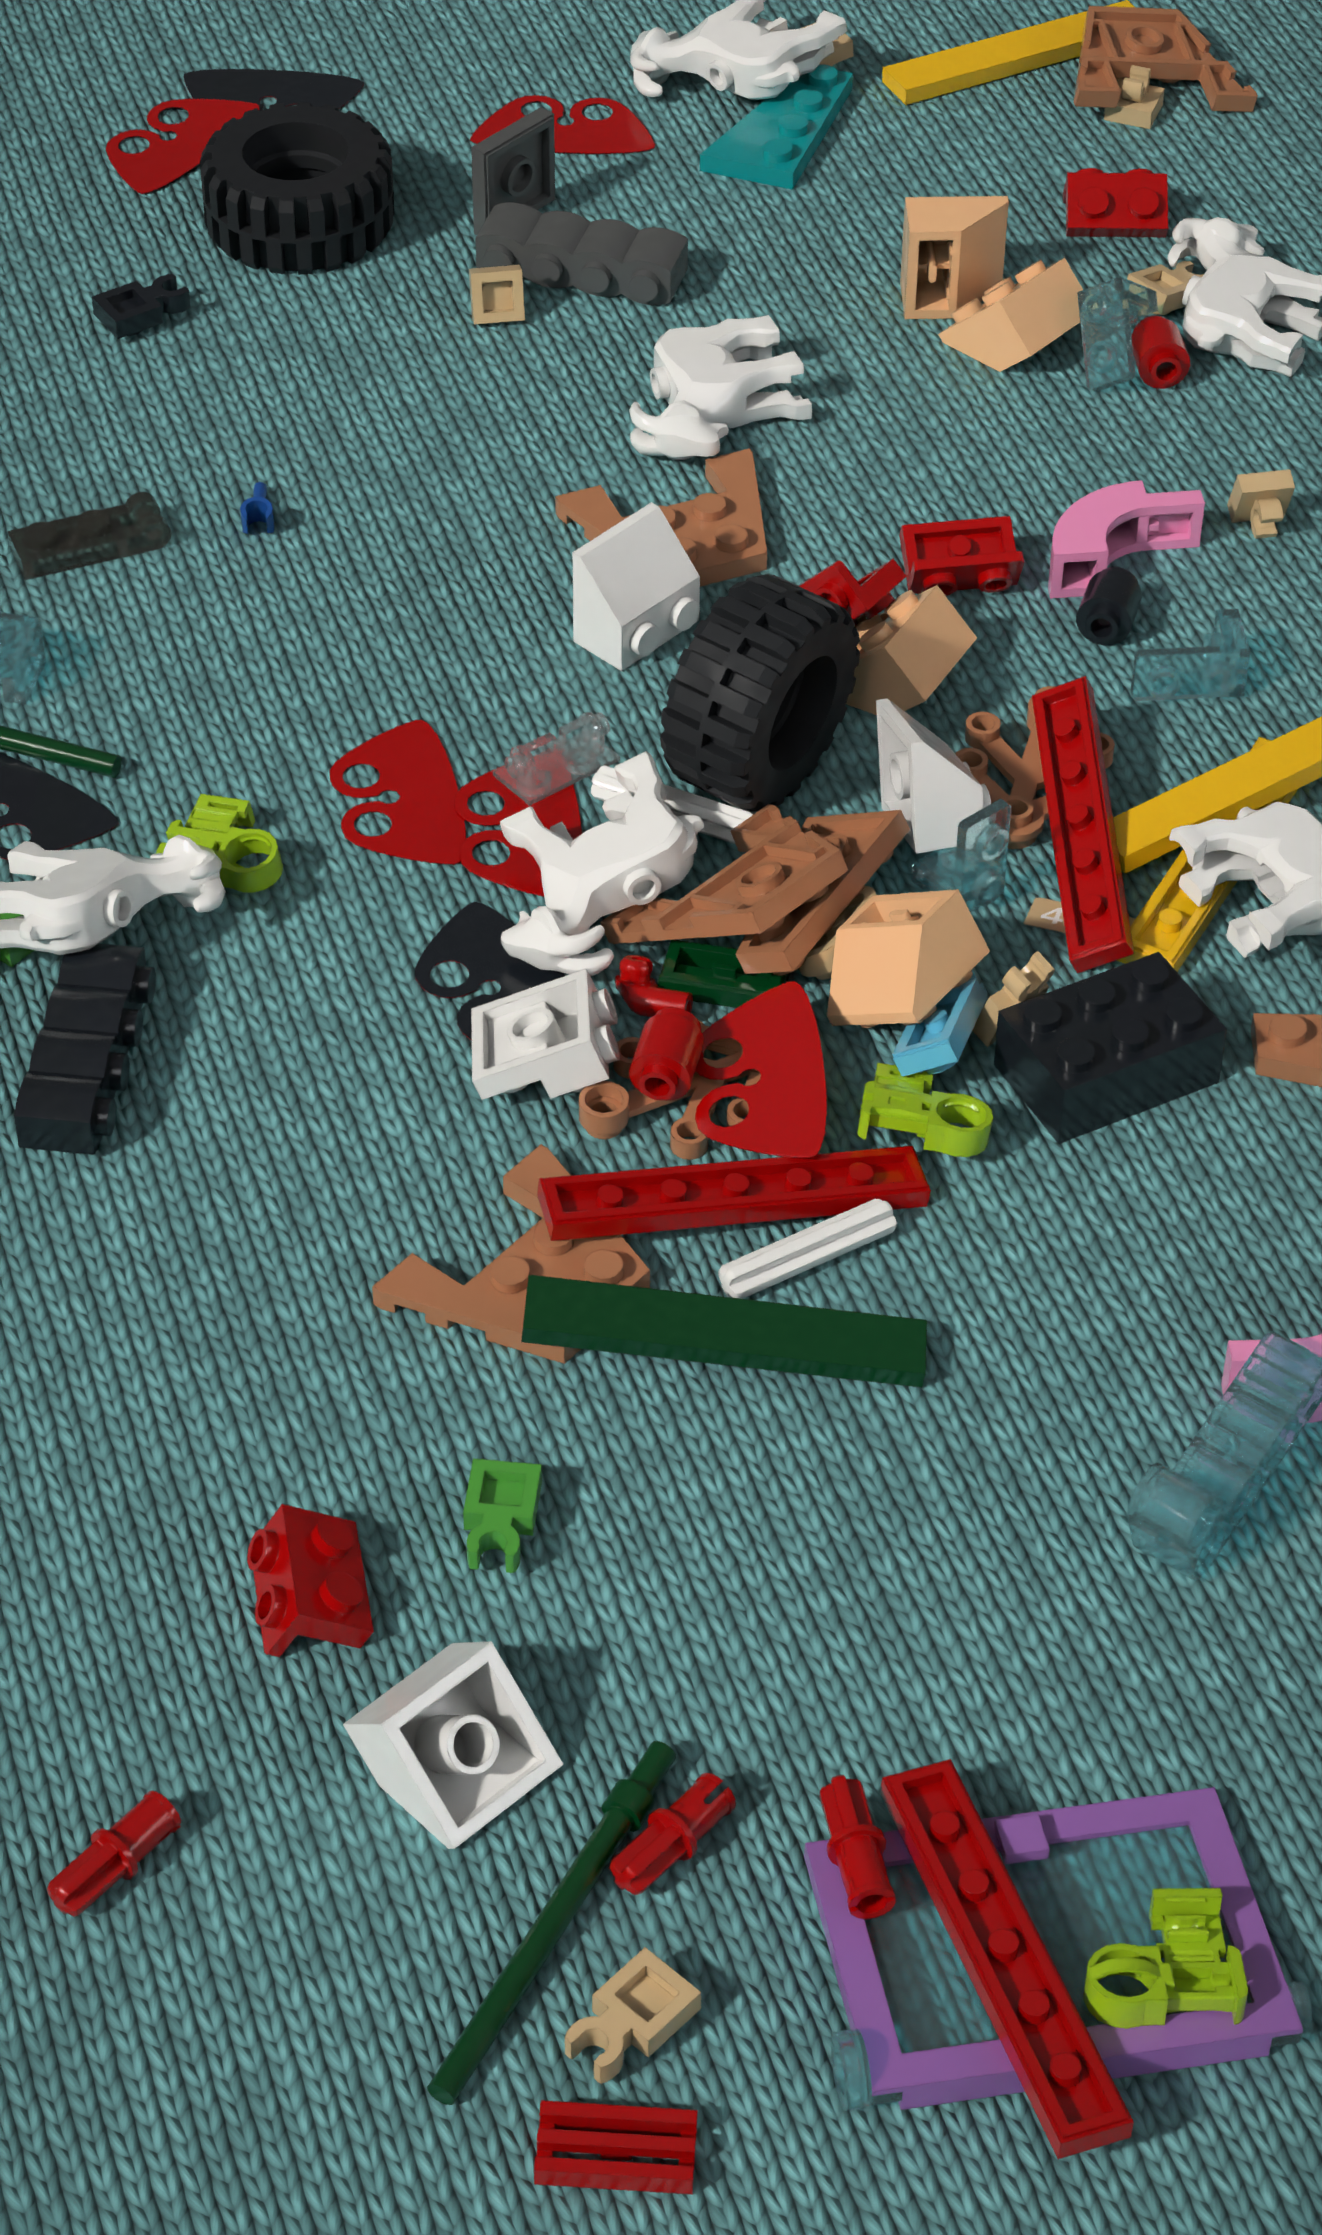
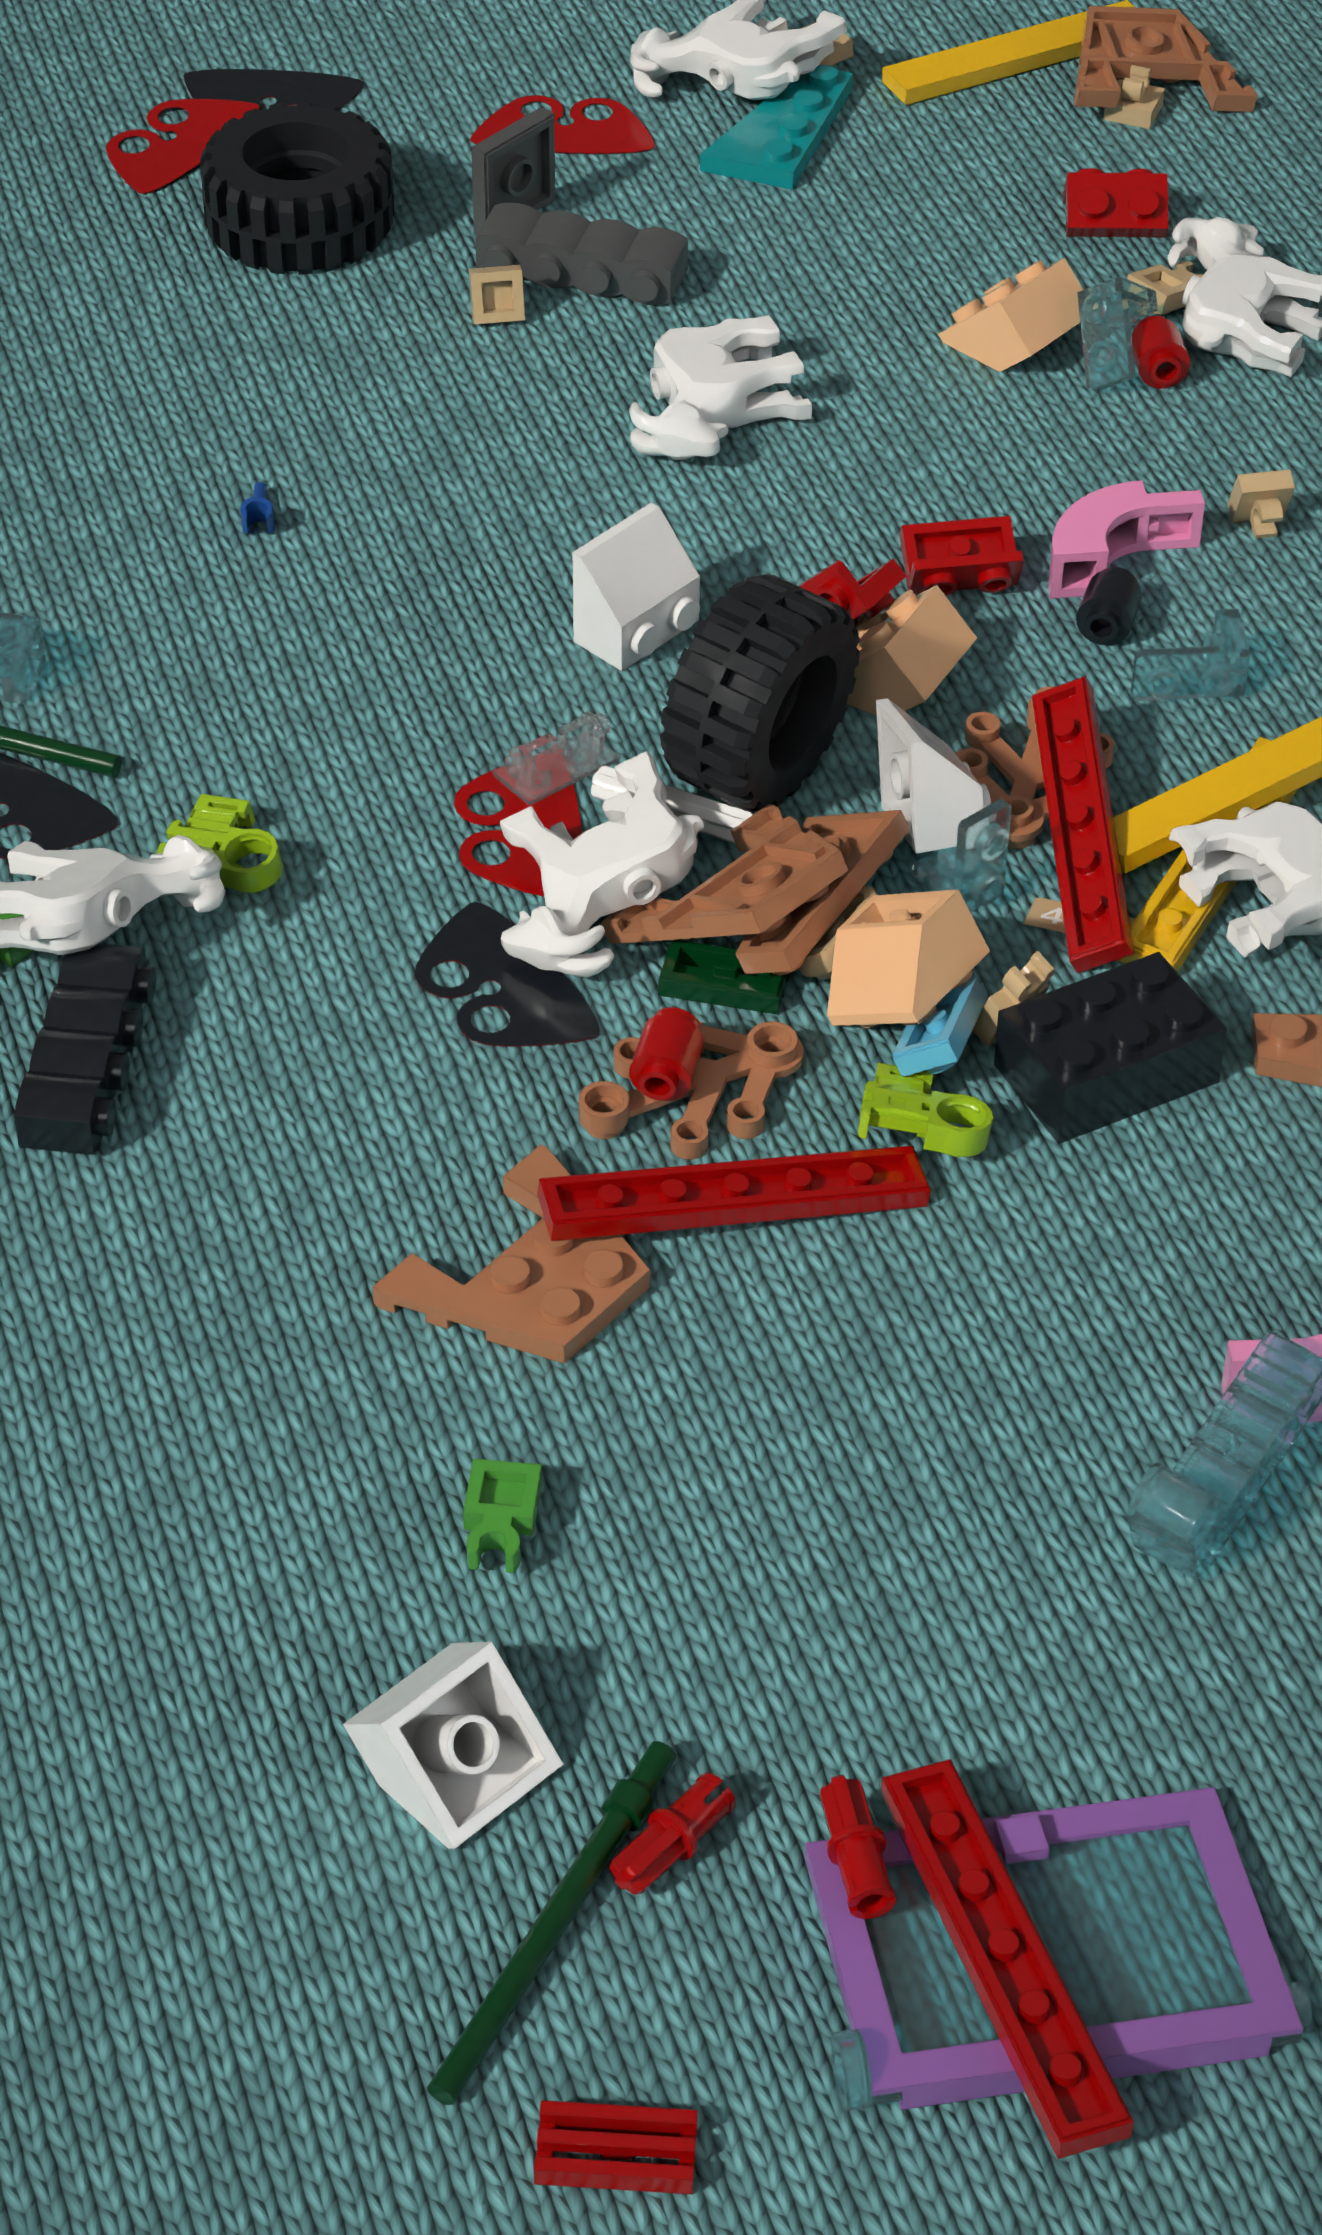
(90, 537): clear smoke plate -> none
(114, 1854): red axle -> none
(135, 308): black plate -> none
(309, 1580): red bracket -> none
(424, 815): red piece -> none
(547, 1035): white plate -> none
(636, 2008): tan plate -> none
(642, 991): red arm -> none
(717, 530): nougat wing -> none
(725, 1331): dark green tile -> none
(791, 1096): red piece -> none
(807, 1249): white axle -> none
(950, 252): light nougat slope -> none
(1191, 1970): lime piece -> none

